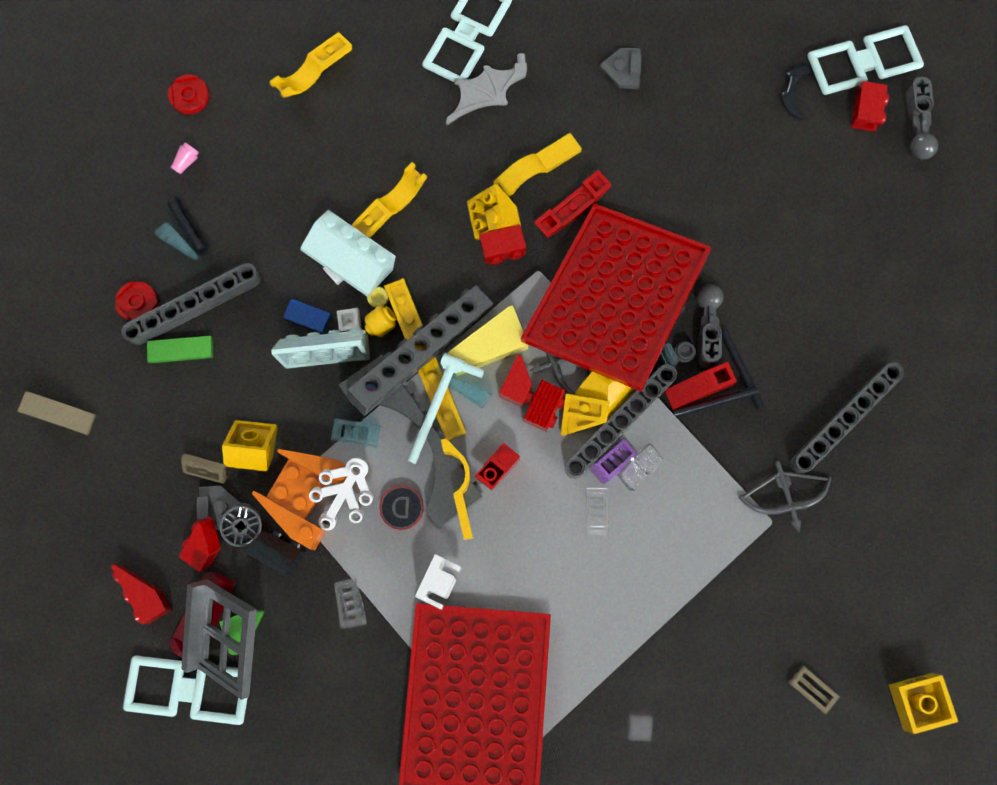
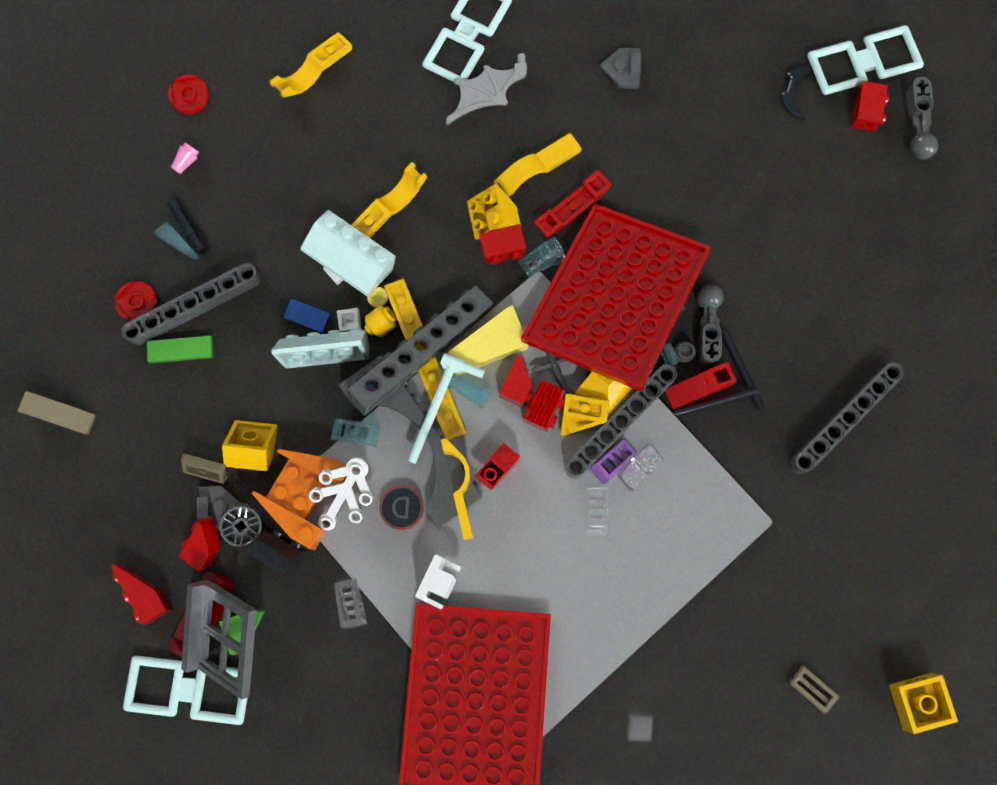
(550, 249): none -> clear light blue slope
(784, 482): dark grey piece -> none

